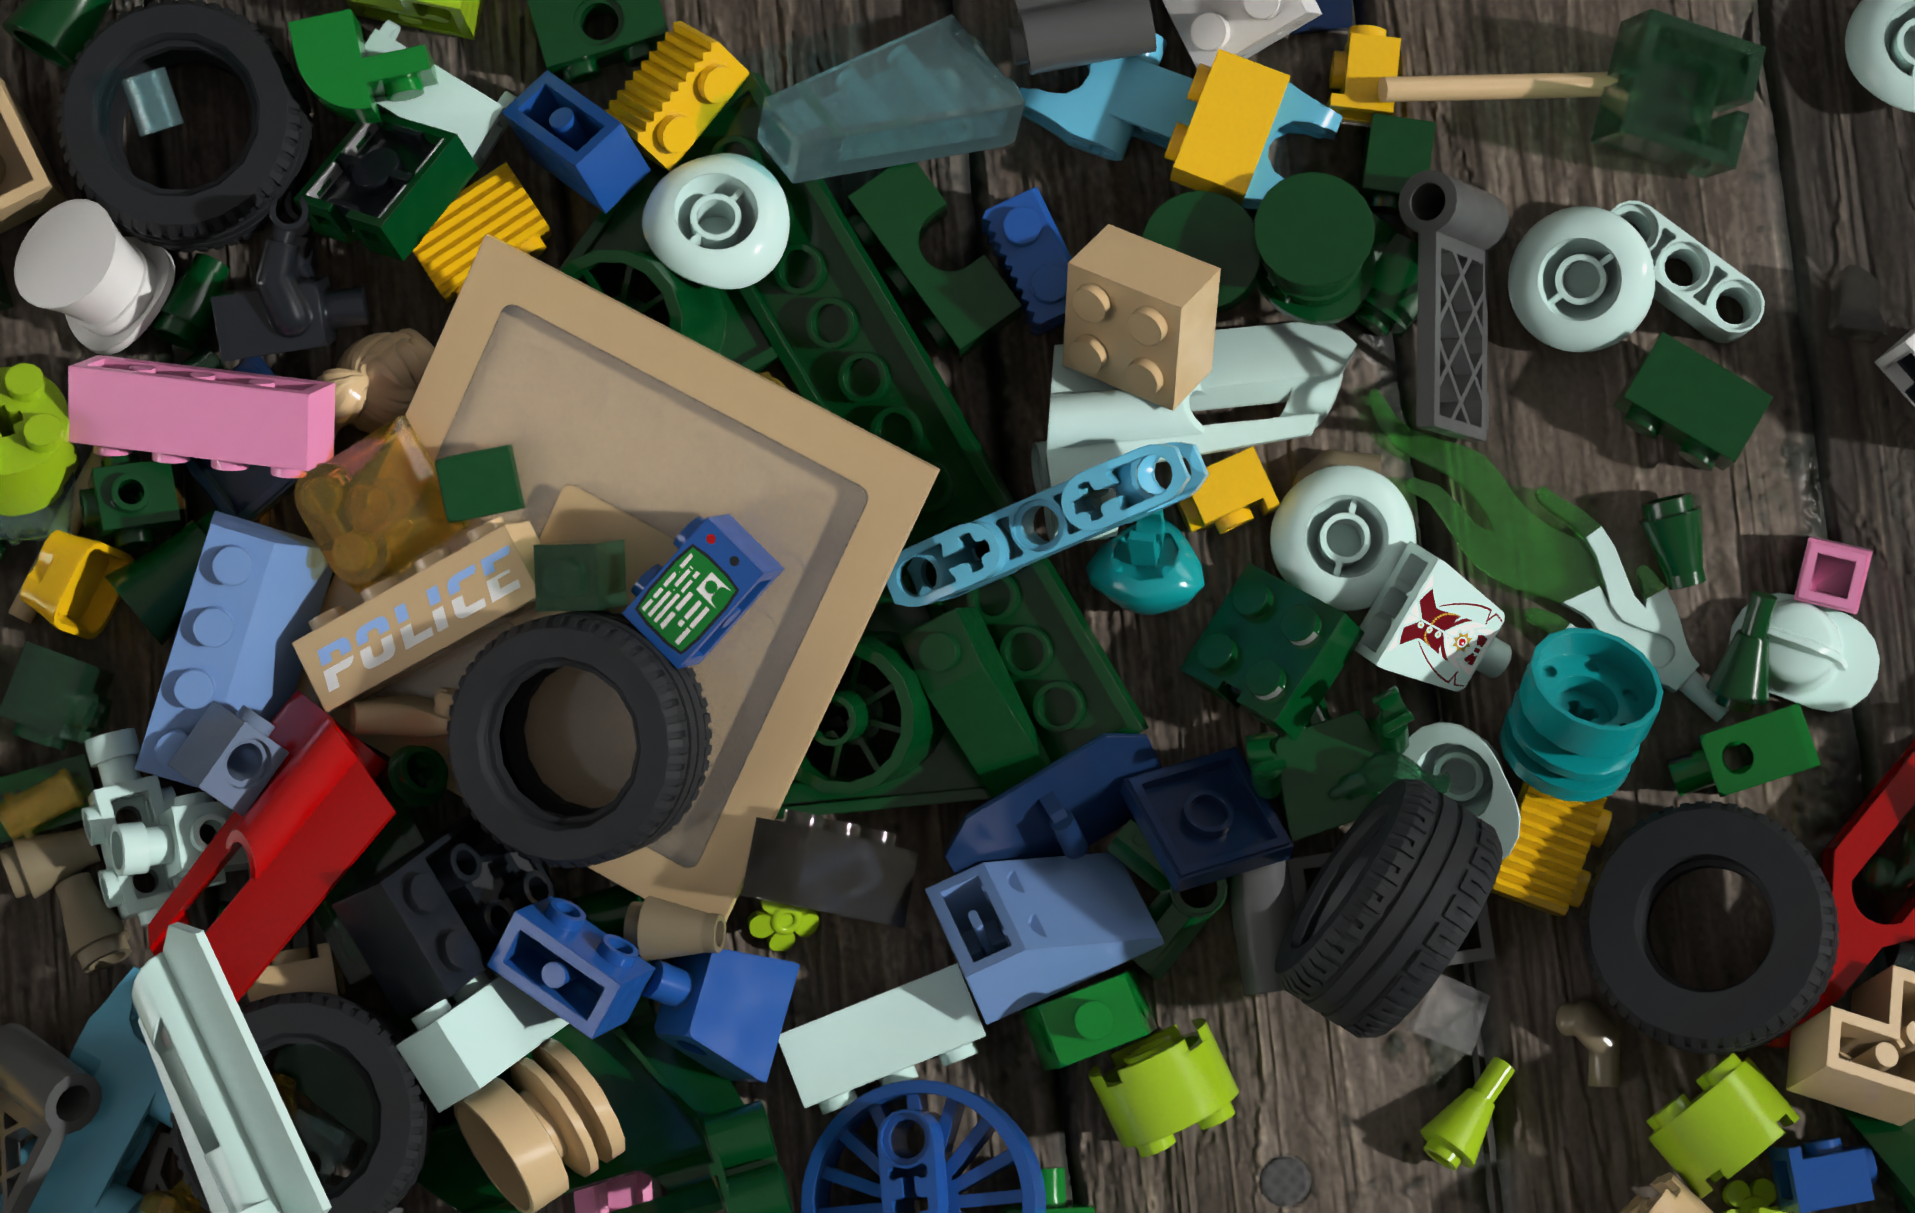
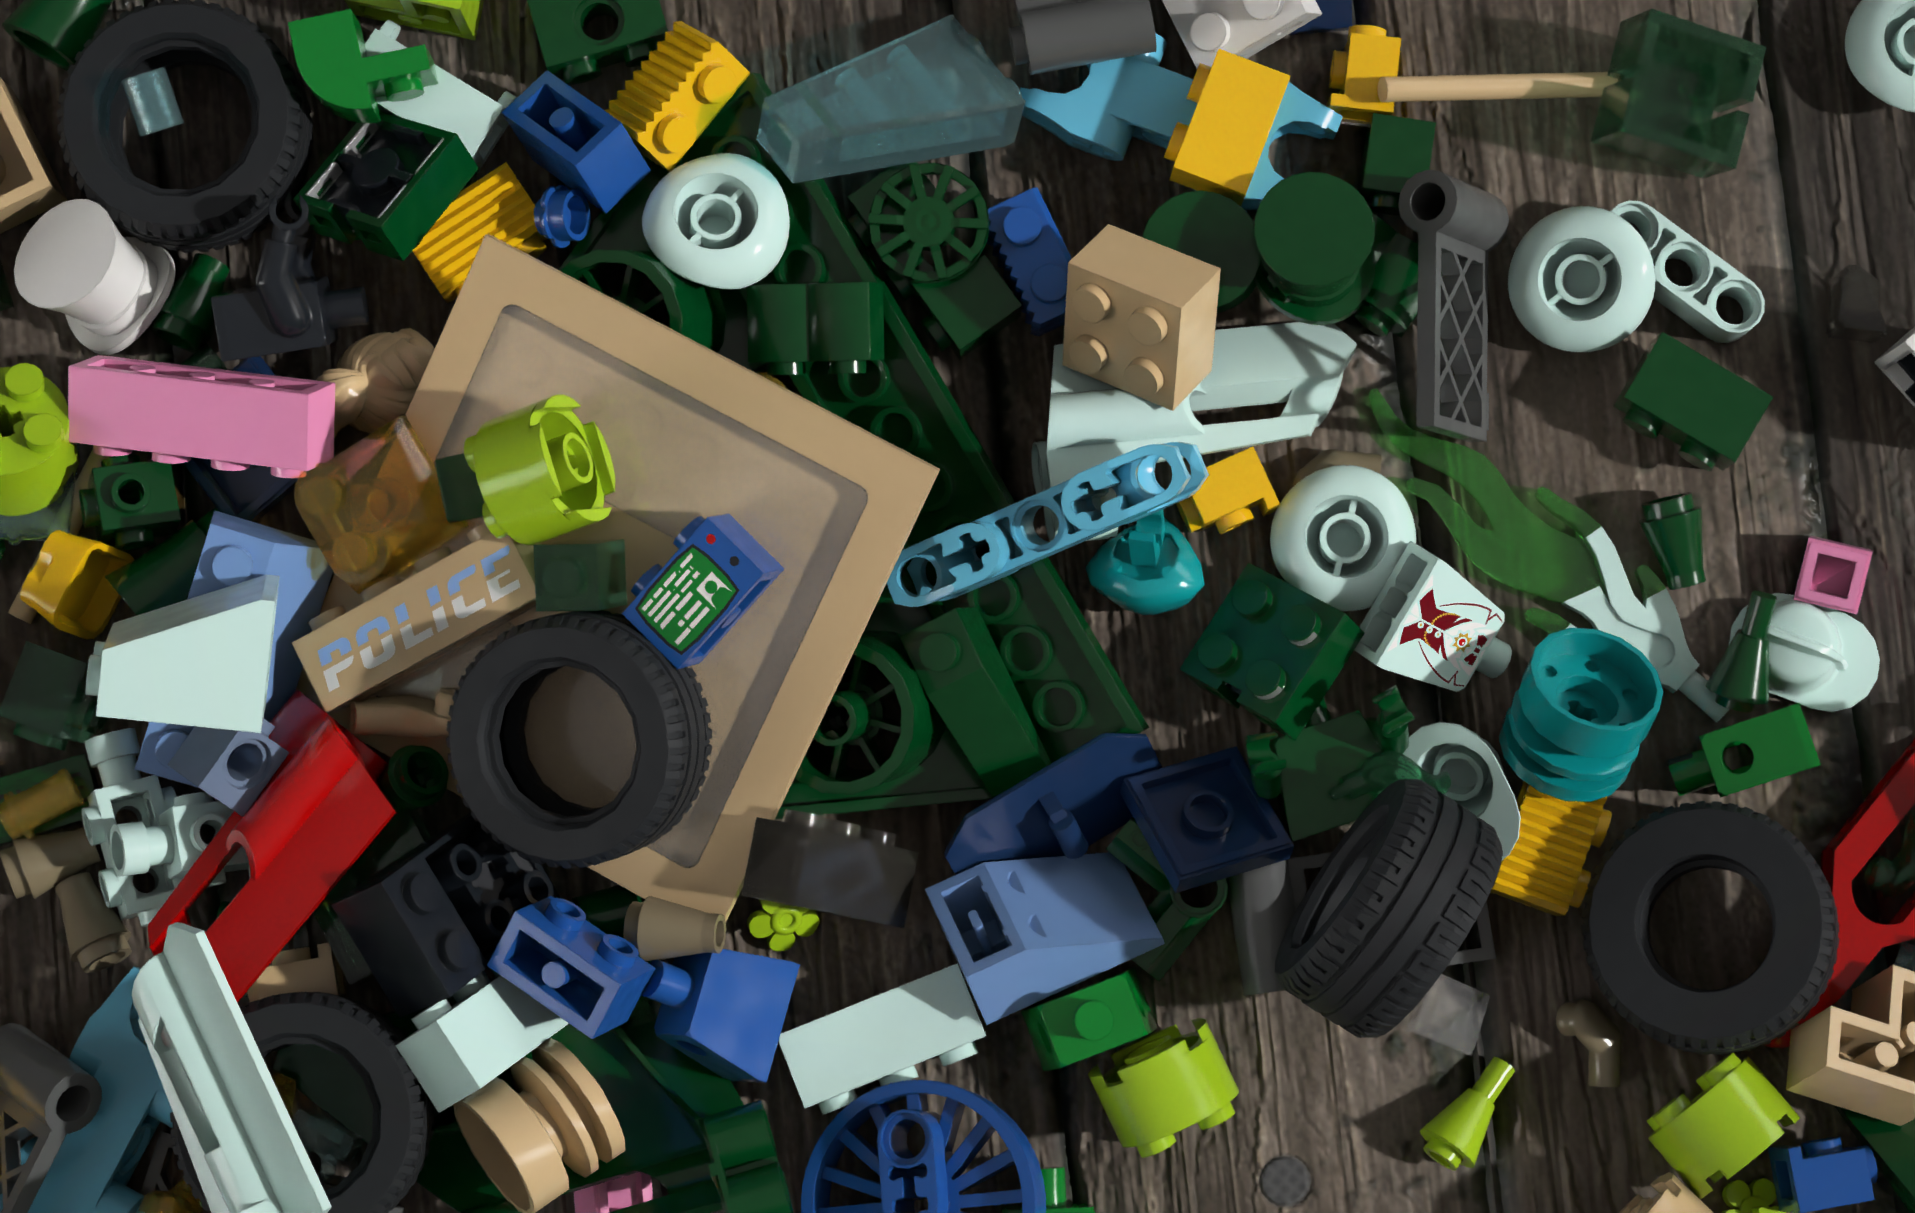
(191, 660): none -> light aqua slope
(541, 471): none -> lime brick
(562, 215): none -> blue plate
(815, 324): none -> dark green brick
(929, 223): none -> dark green wheel

